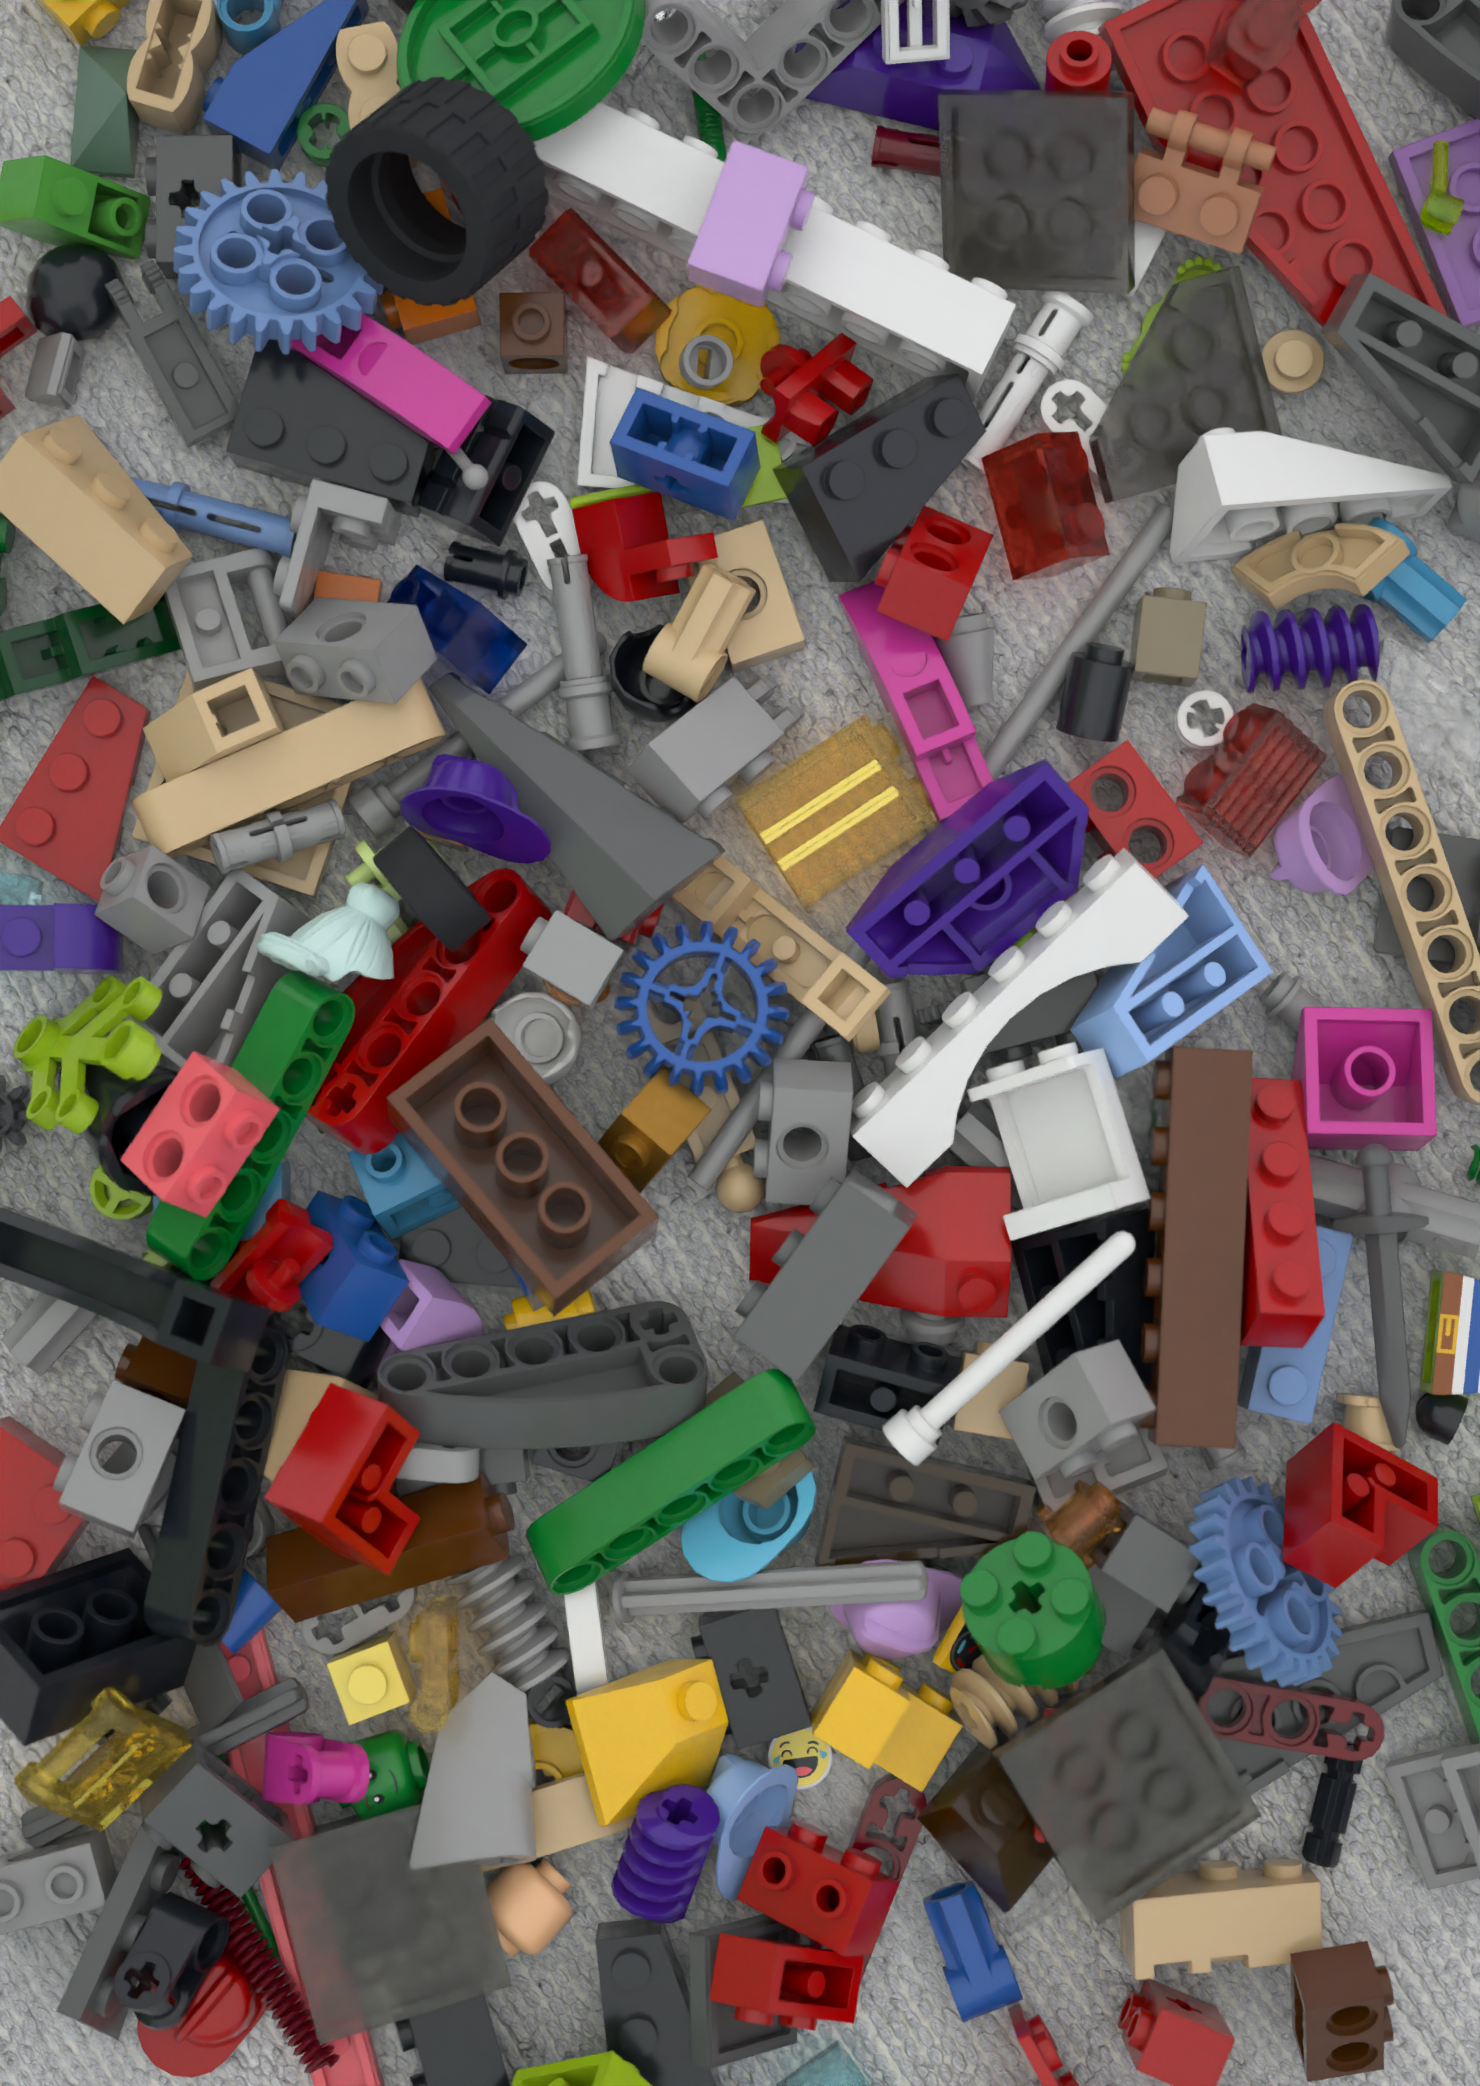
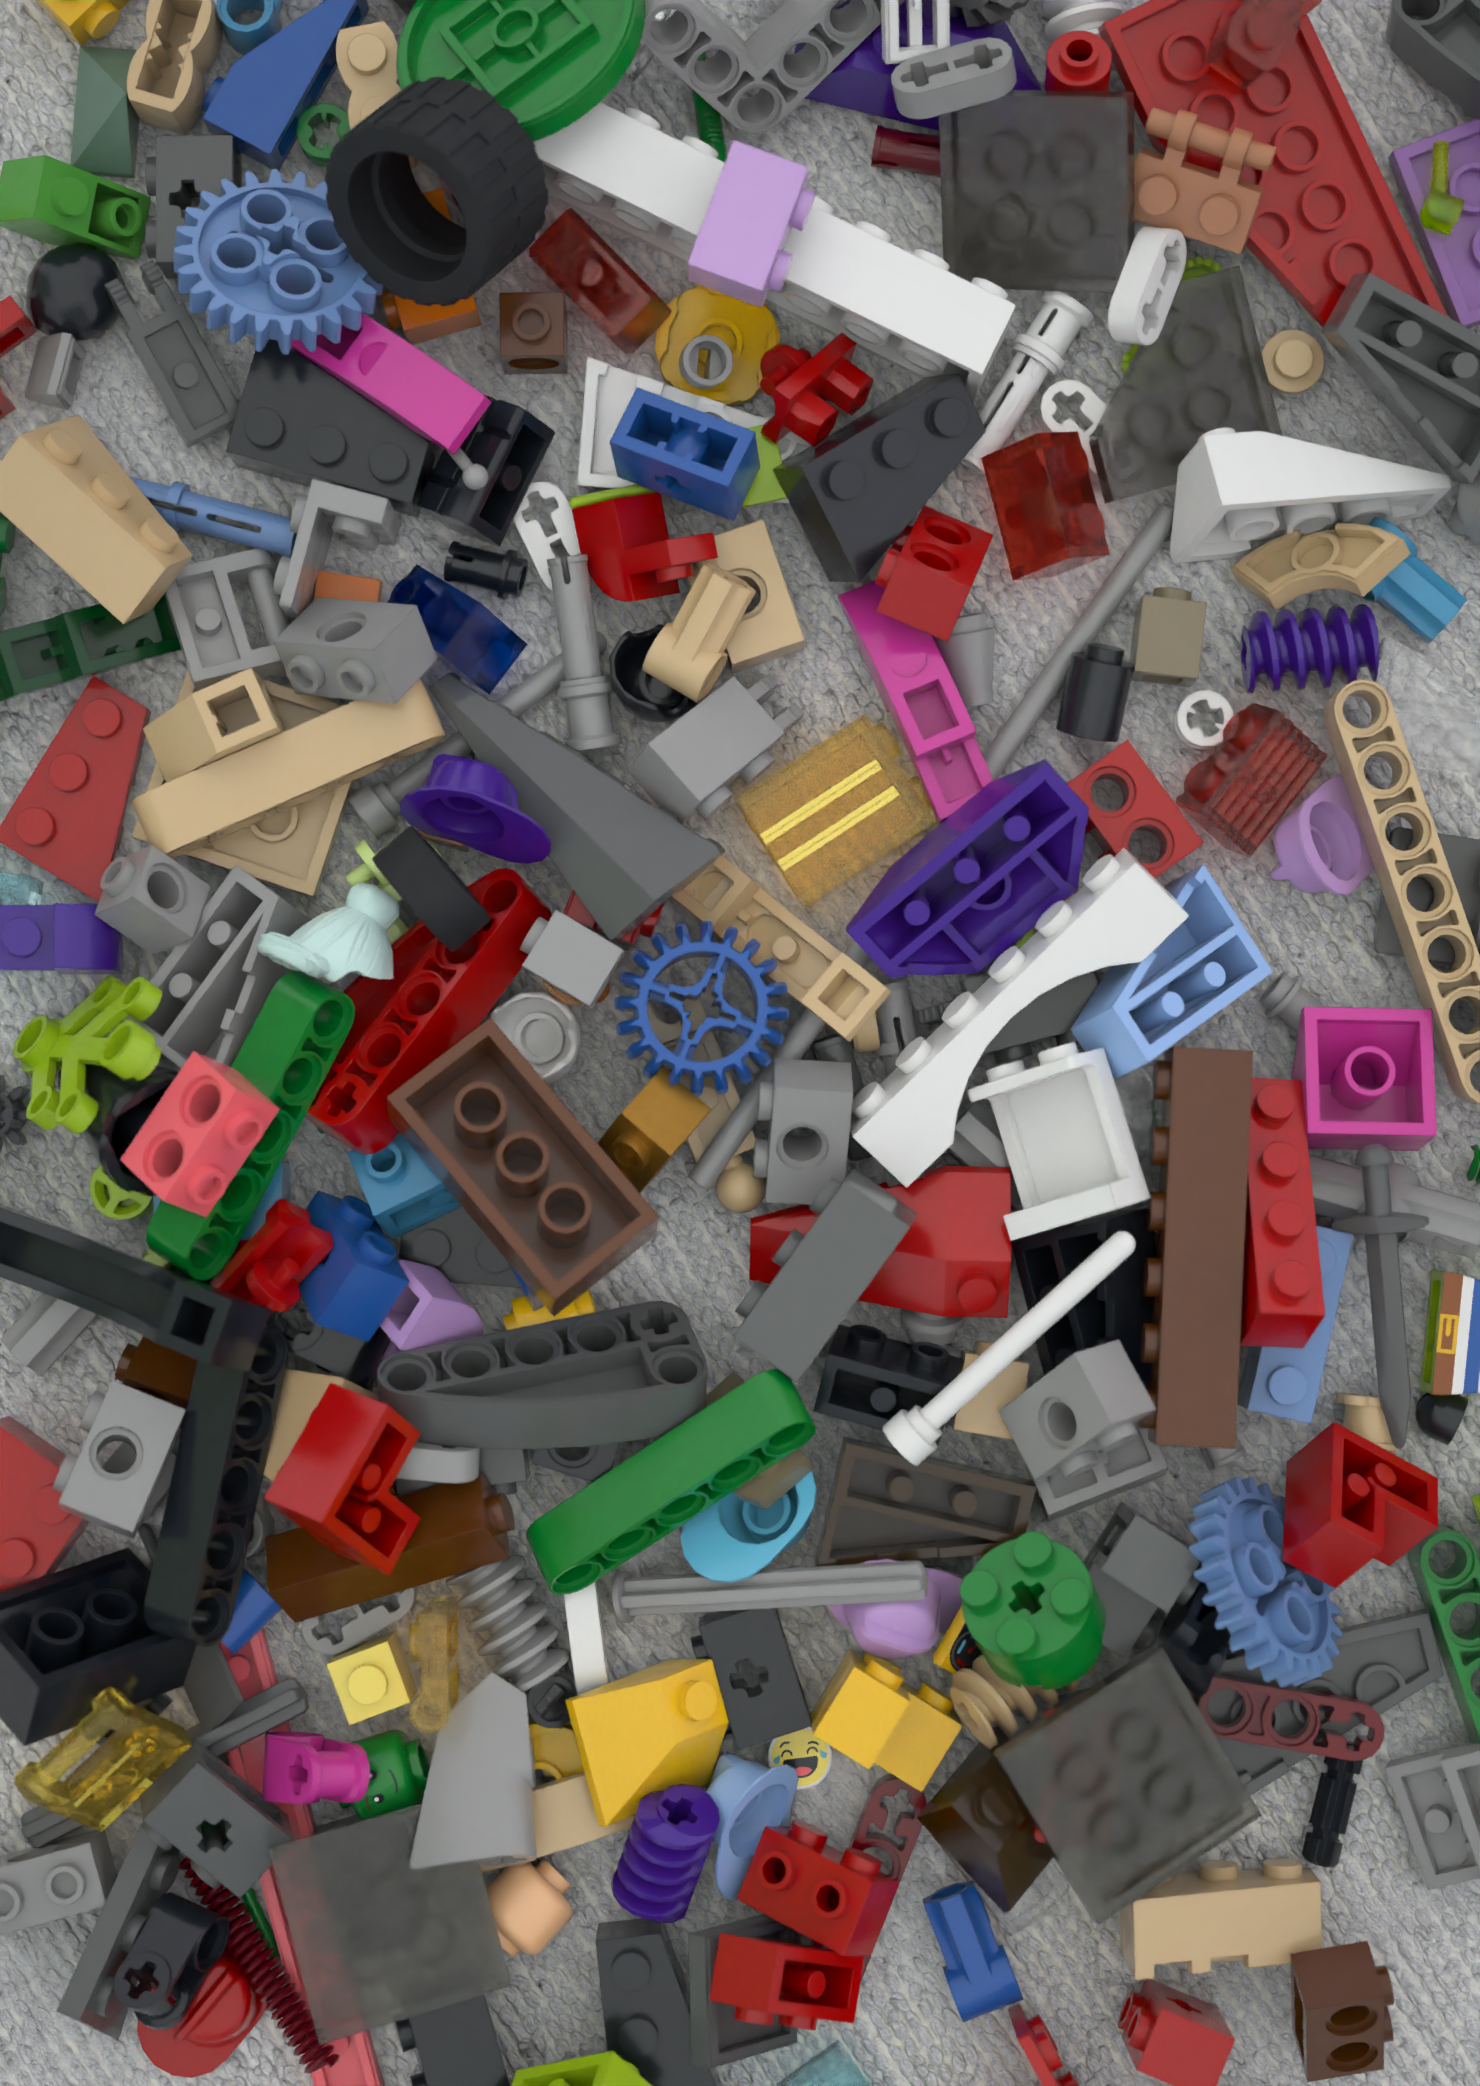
(277, 836): light grey pin -> none
(953, 78): none -> light grey beam
(1084, 1519): clear orange brick -> none
(1147, 285): none -> white beam

